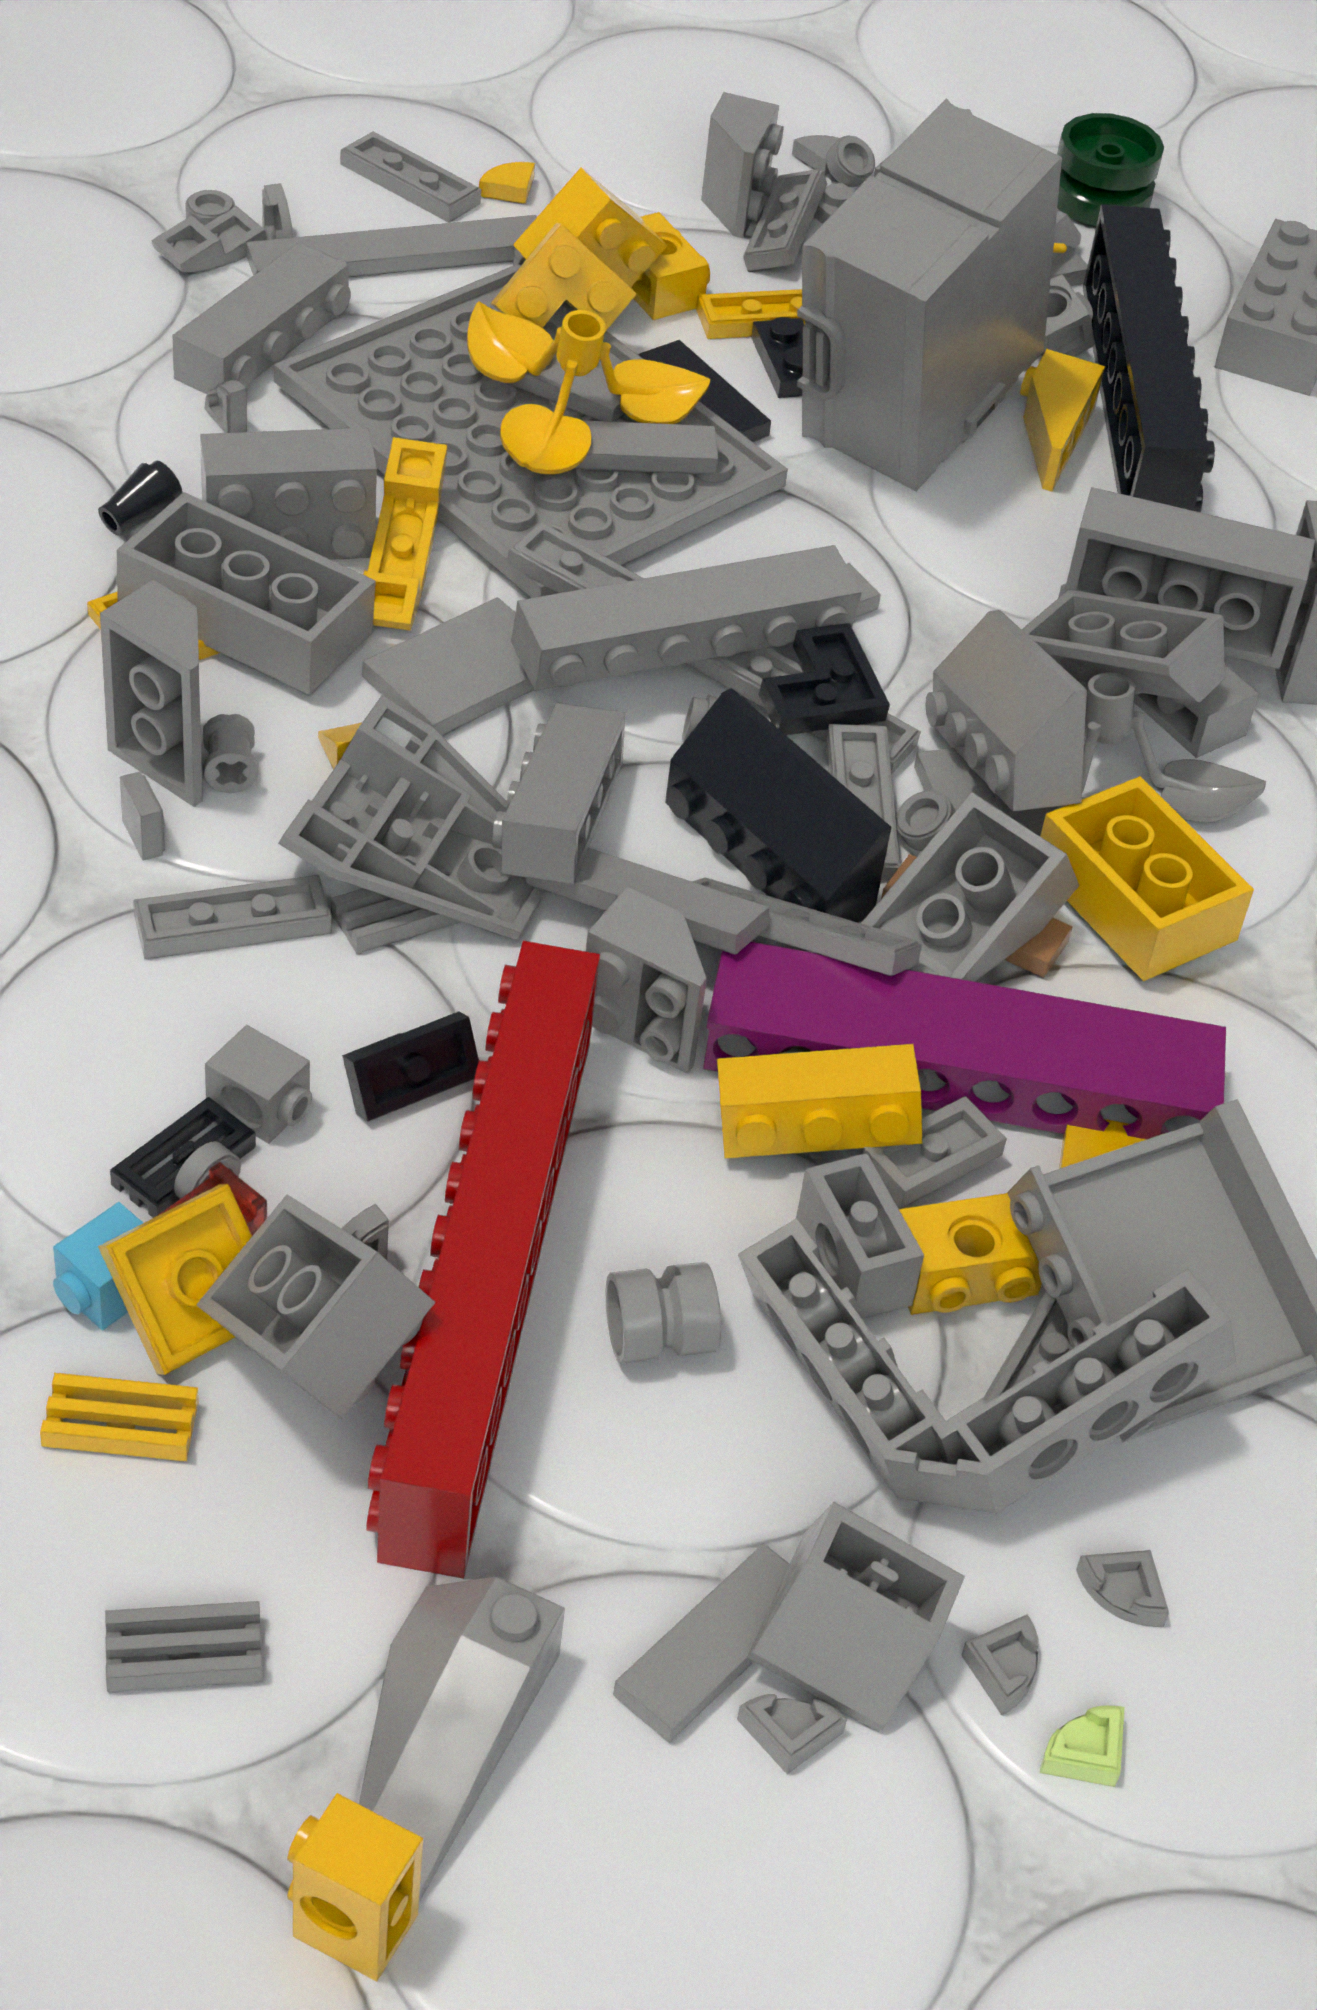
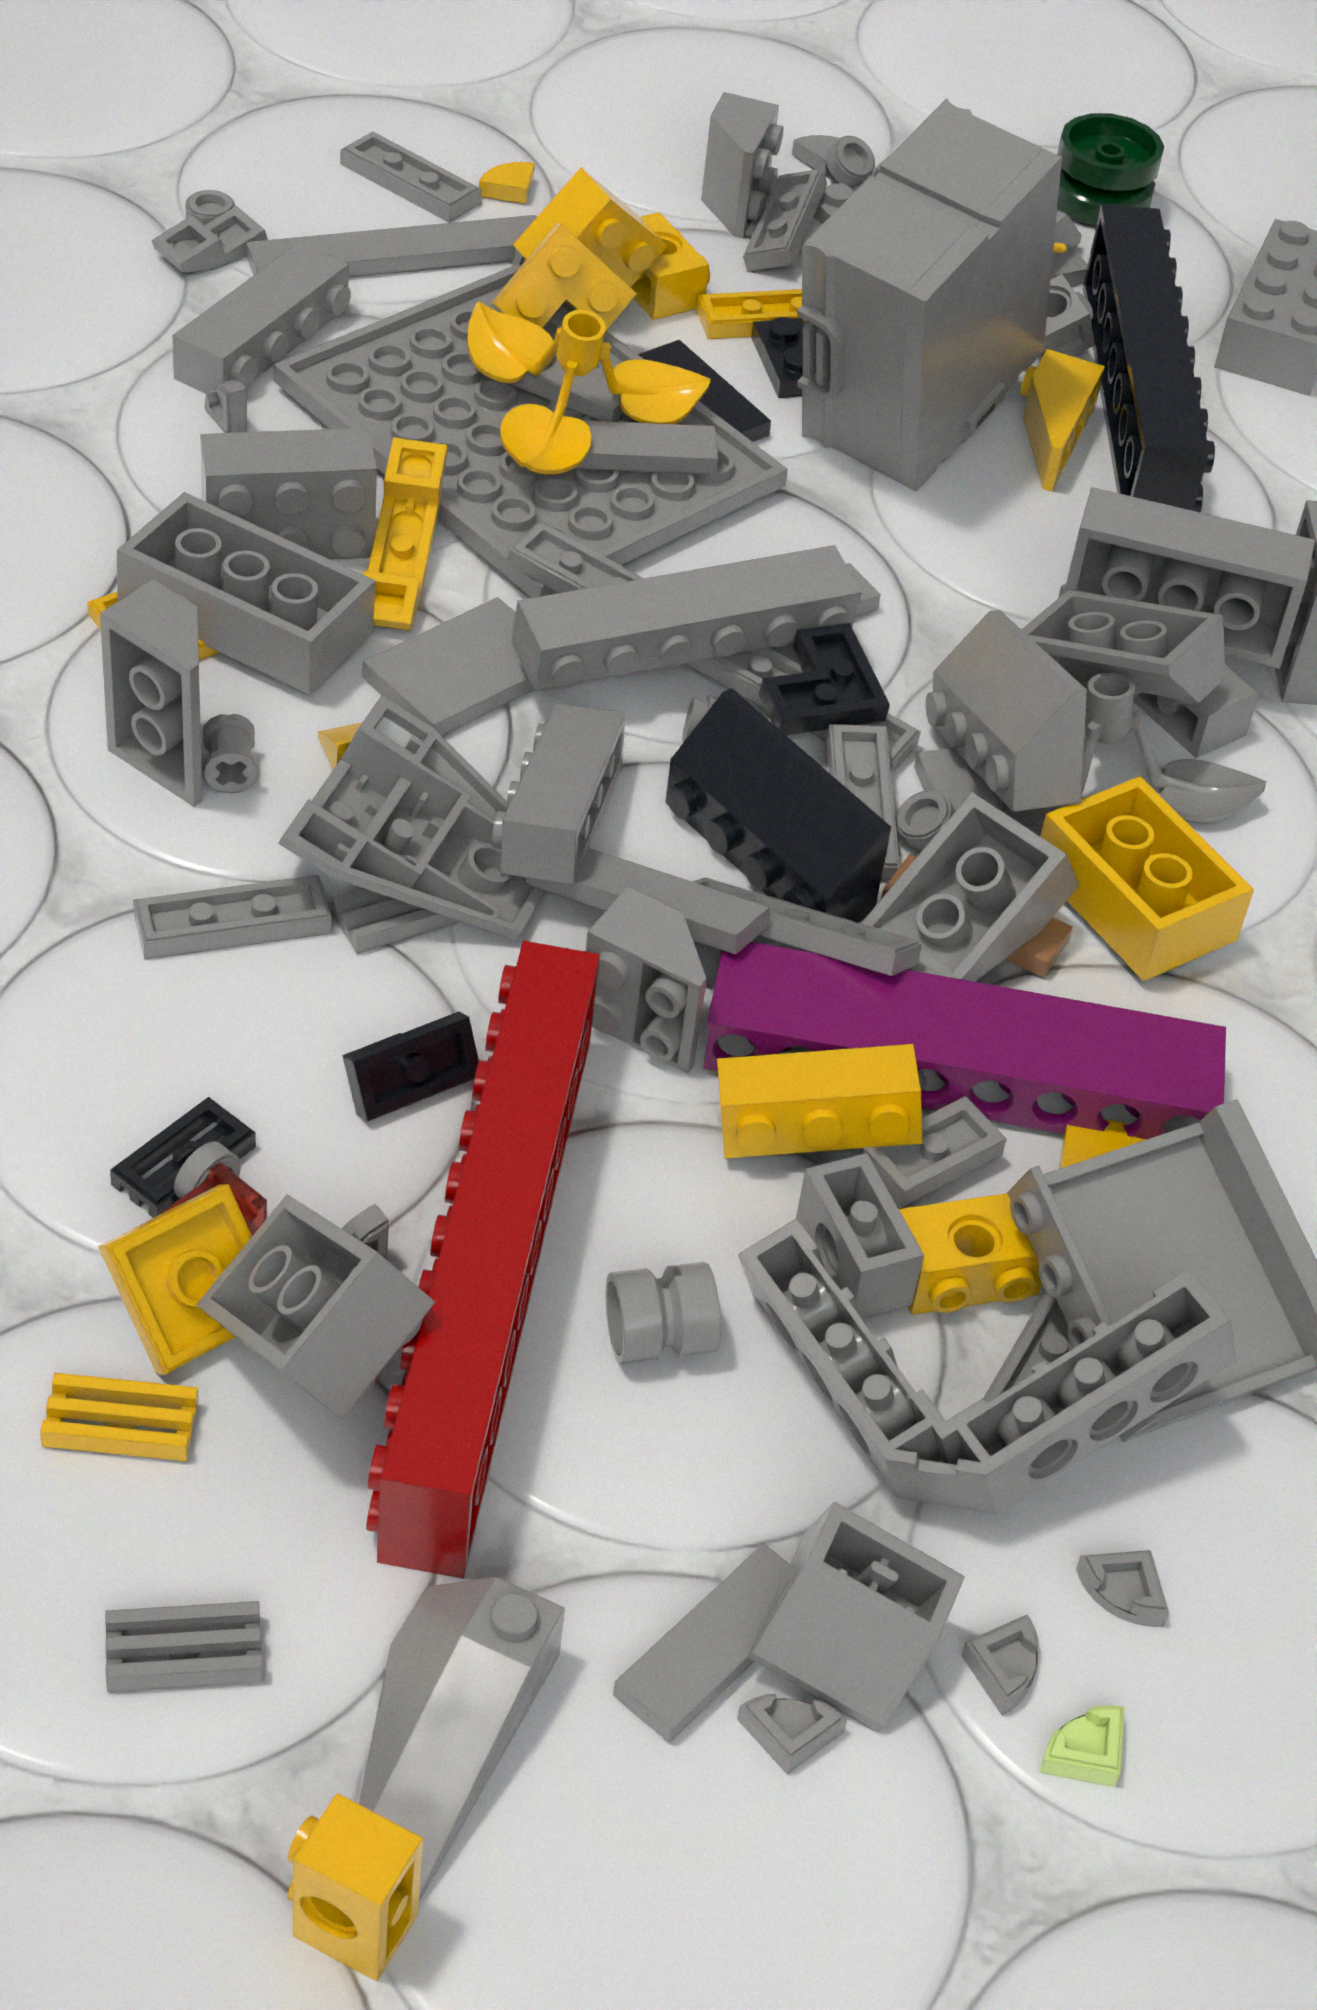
(81, 1272): medium azure brick -> none
(140, 497): black cone -> none
(142, 815): light grey tile -> none
(260, 1082): light grey brick -> none
(275, 213): light grey tile -> none

